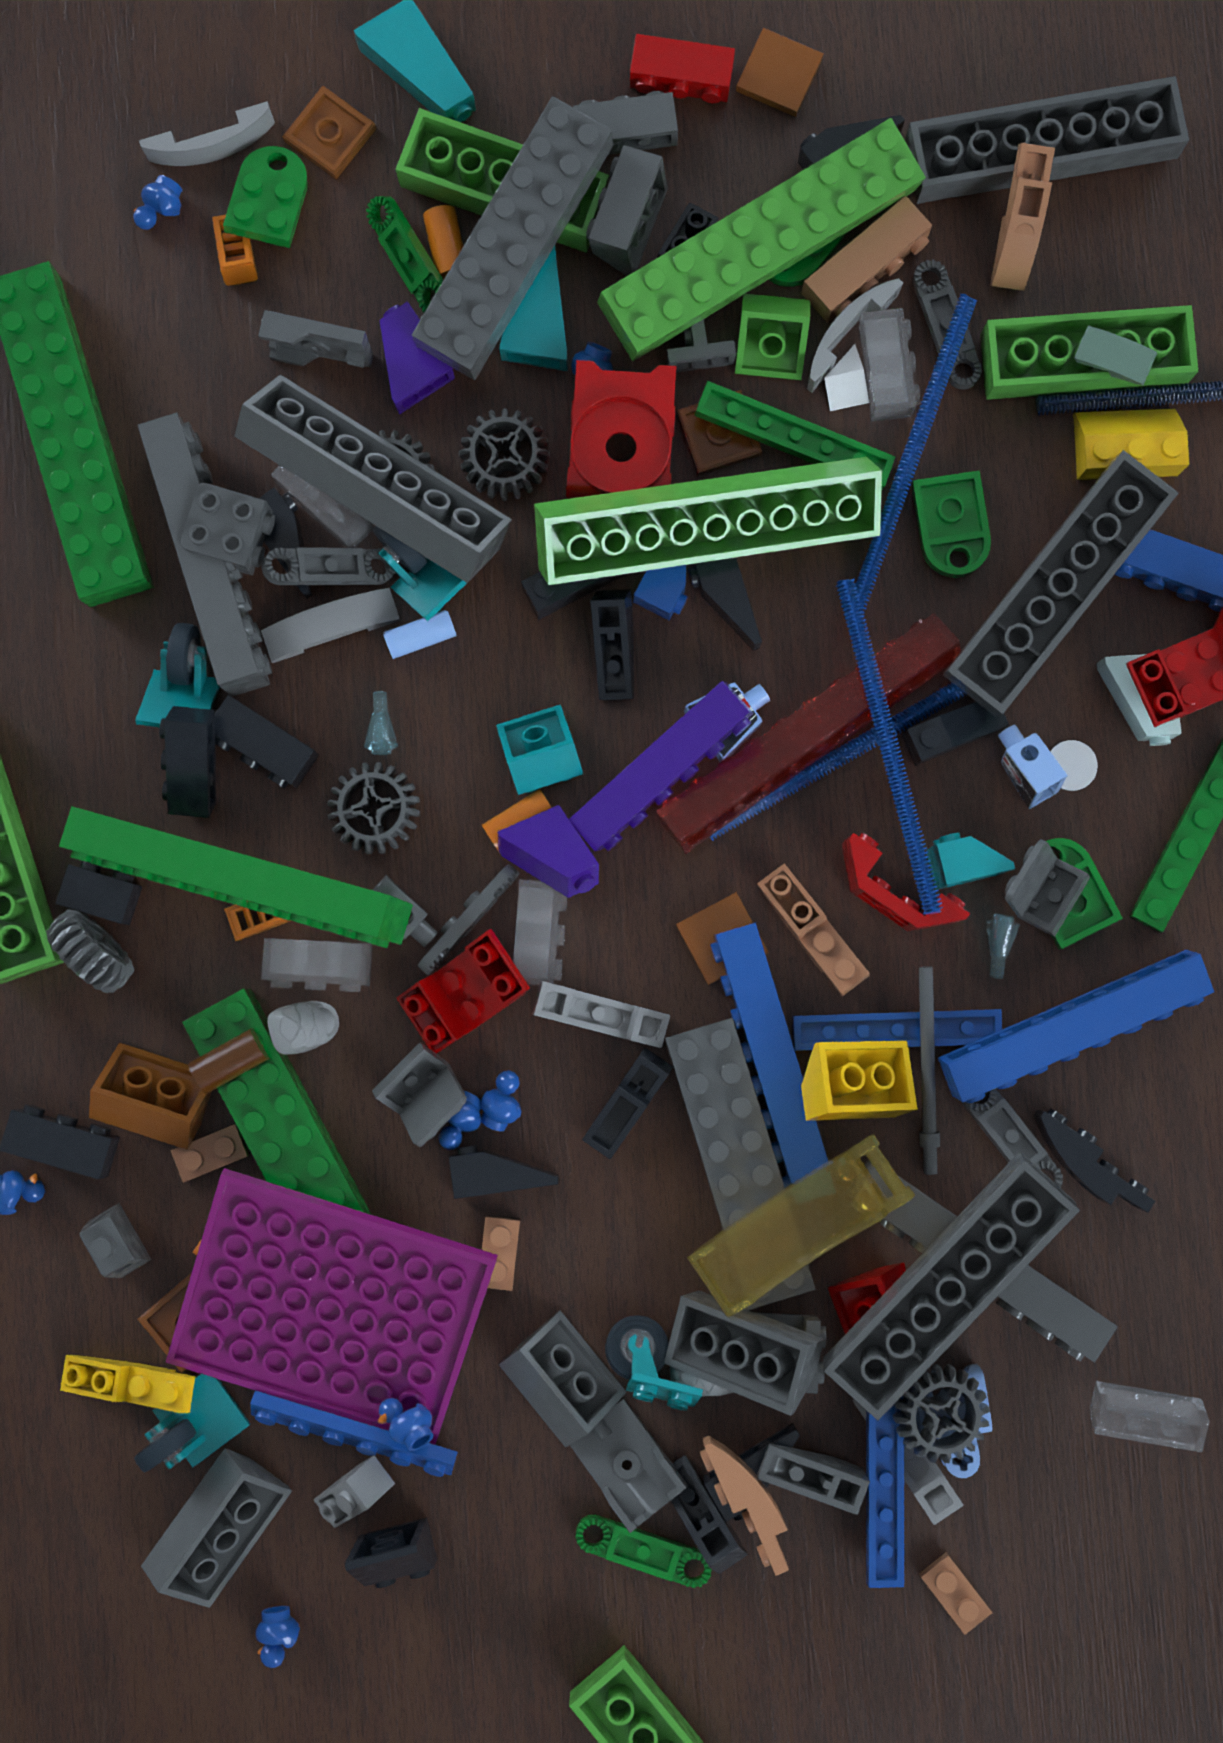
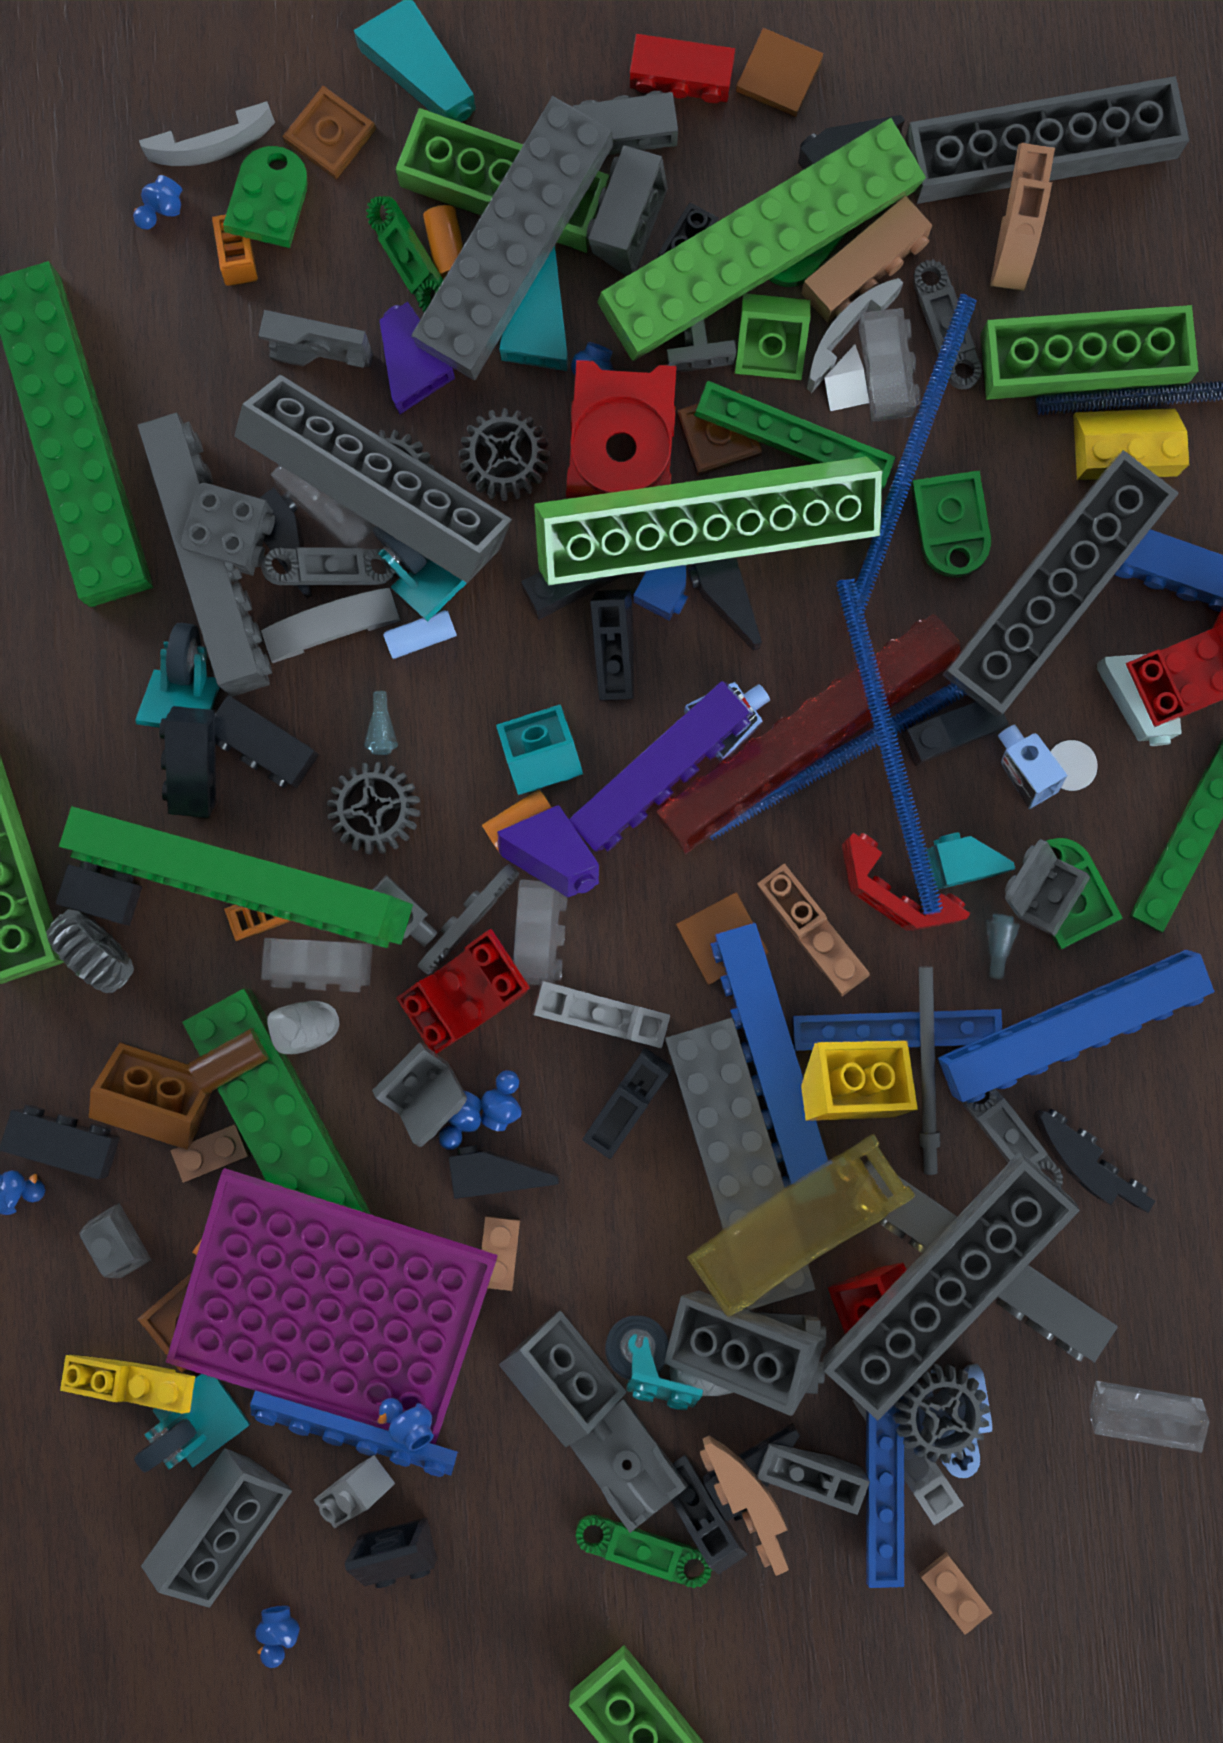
(1116, 355): sand green slope -> none

